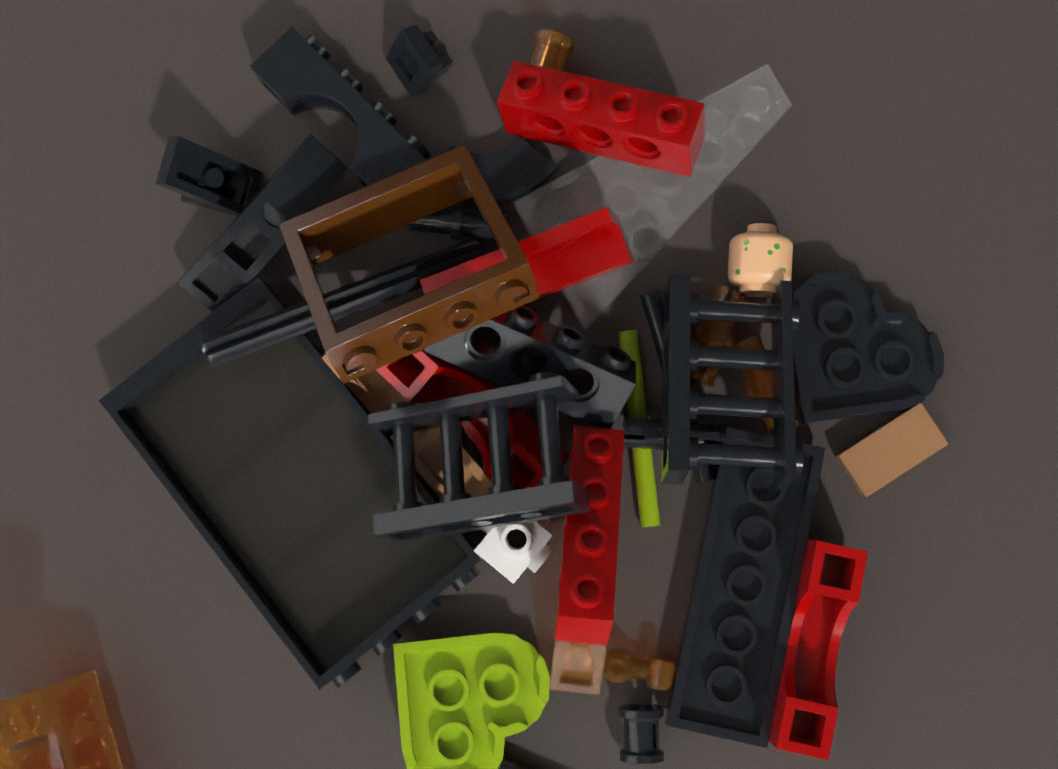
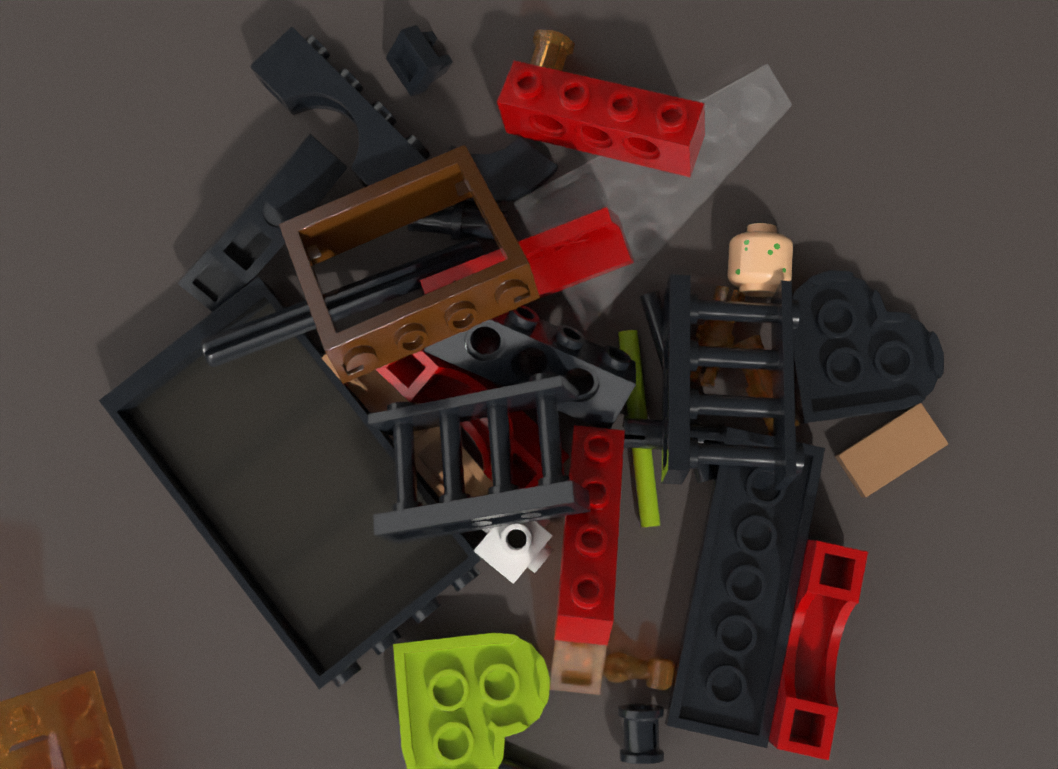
(206, 177): black slope -> none

